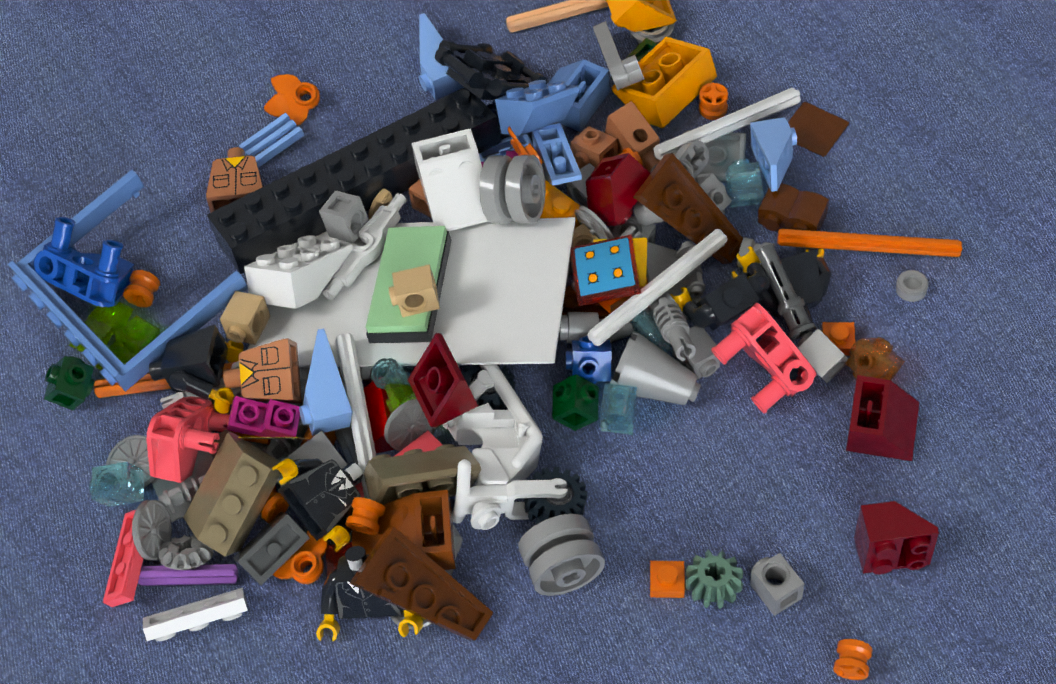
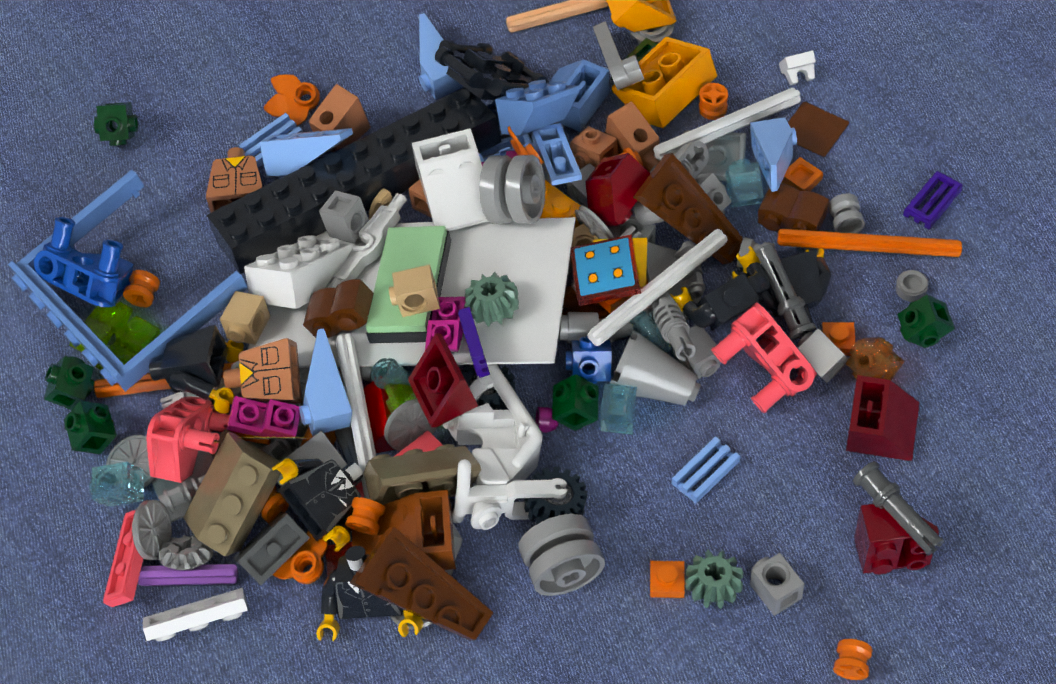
(90, 427): none -> dark green brick
(121, 114): none -> dark green brick
(290, 152): none -> light blue slope
(339, 308): none -> reddish brown brick
(340, 111): none -> nougat torso
(447, 322): none -> dark pink slope
(473, 342): none -> dark purple tile
(492, 299): none -> sand green gear
(544, 419): none -> magenta hinge
(699, 459): none -> light blue tile
(798, 63): none -> white tile
(802, 175): none -> orange plate
(846, 213): none -> light grey wheel
(888, 496): none -> dark grey pin
(921, 216): none -> dark purple tile
(925, 321): none -> dark green brick

